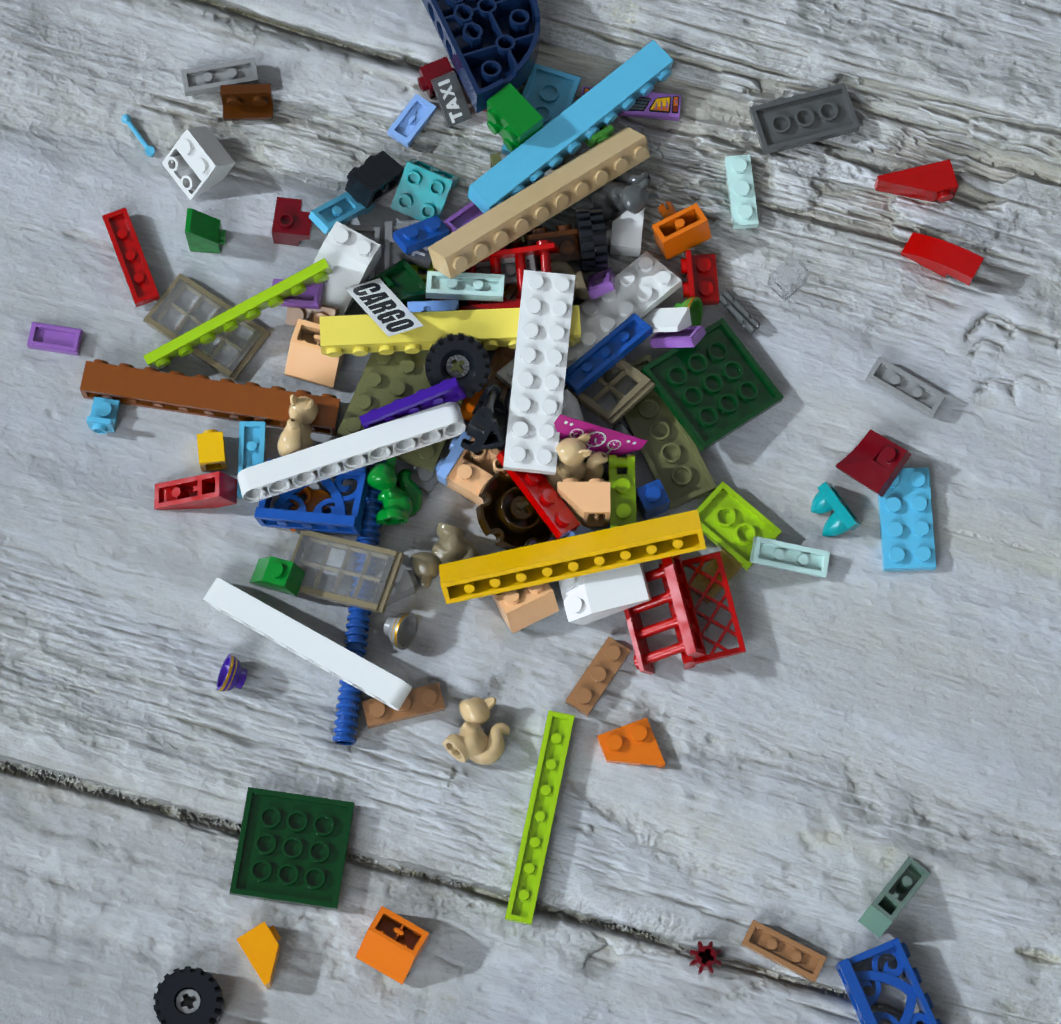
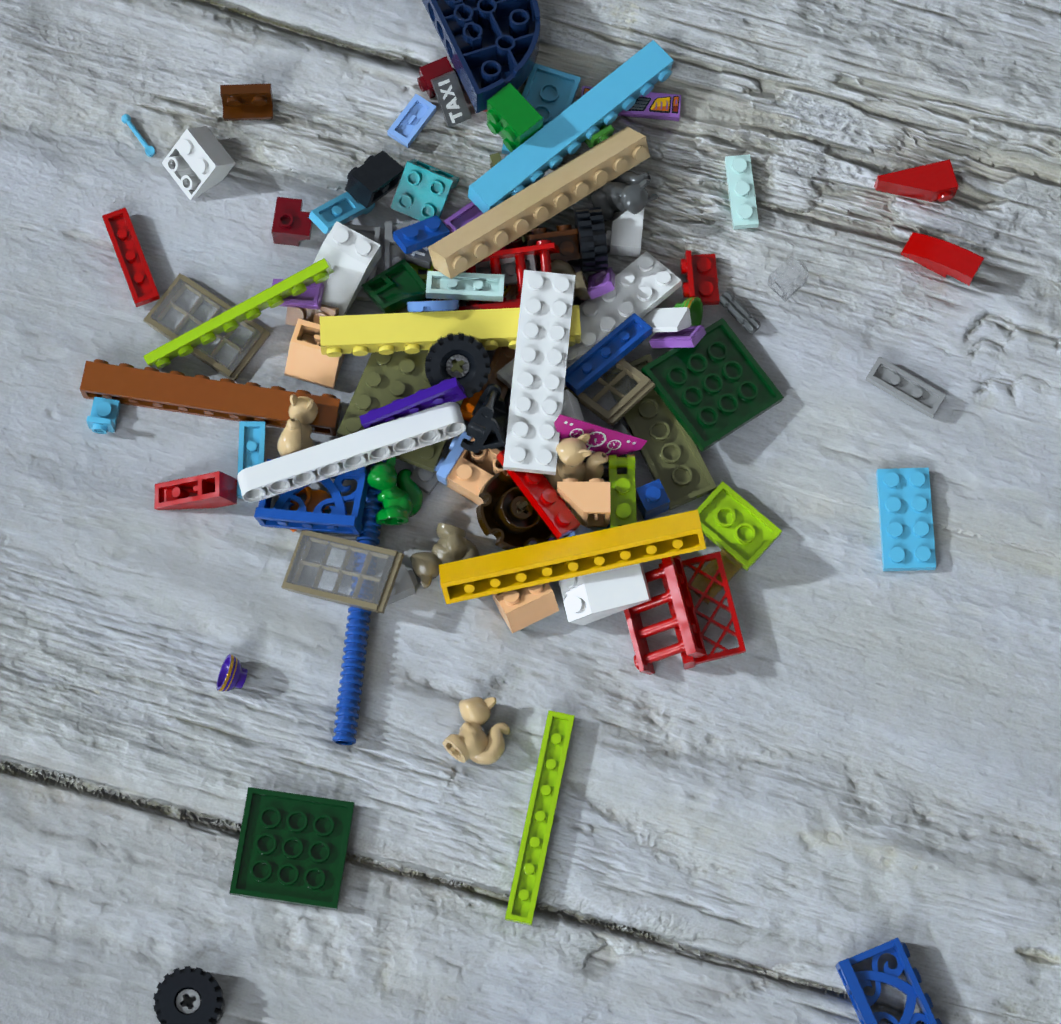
(55, 338): medium lavender tile -> none
(204, 232): green slope -> none
(210, 77): light grey plate -> none
(212, 450): yellow brick -> none
(262, 950): light orange slope -> none
(278, 575): green slope -> none
(307, 644): white beam -> none
(384, 307): sticker -> none
(392, 945): orange slope -> none
(401, 629): light grey piece -> none
(419, 702): medium nougat plate -> none
(598, 676): medium nougat plate -> none
(631, 745): orange wing -> none
(680, 229): orange brick -> none
(697, 960): dark red gear -> none
(783, 951): medium nougat plate -> none
(789, 557): light aqua plate -> none
(804, 119): dark grey plate -> none
(840, 520): teal tile -> none
(874, 462): dark red plate -> none
(894, 897): sand green slope -> none

